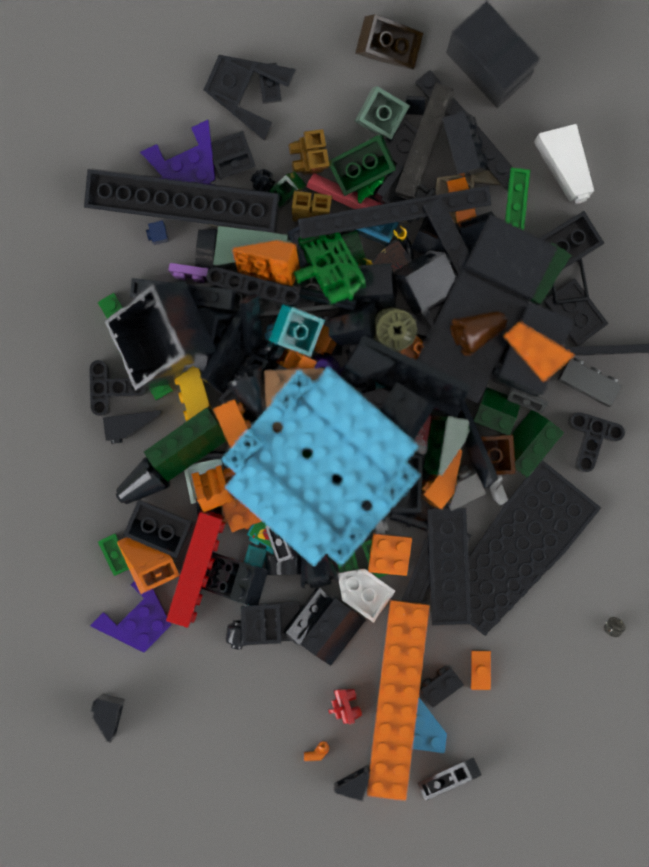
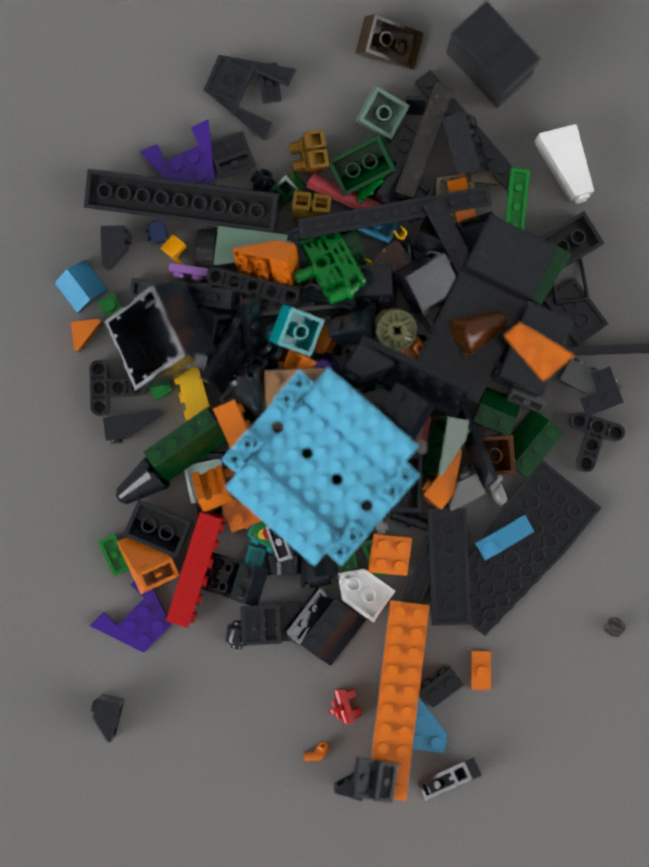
(80, 285): none -> dark azure slope
(83, 332): none -> orange slope
(114, 244): none -> black slope
(173, 248): none -> light orange panel
(374, 779): none -> black slope
(504, 537): none -> dark azure slope
(606, 395): none -> black plate

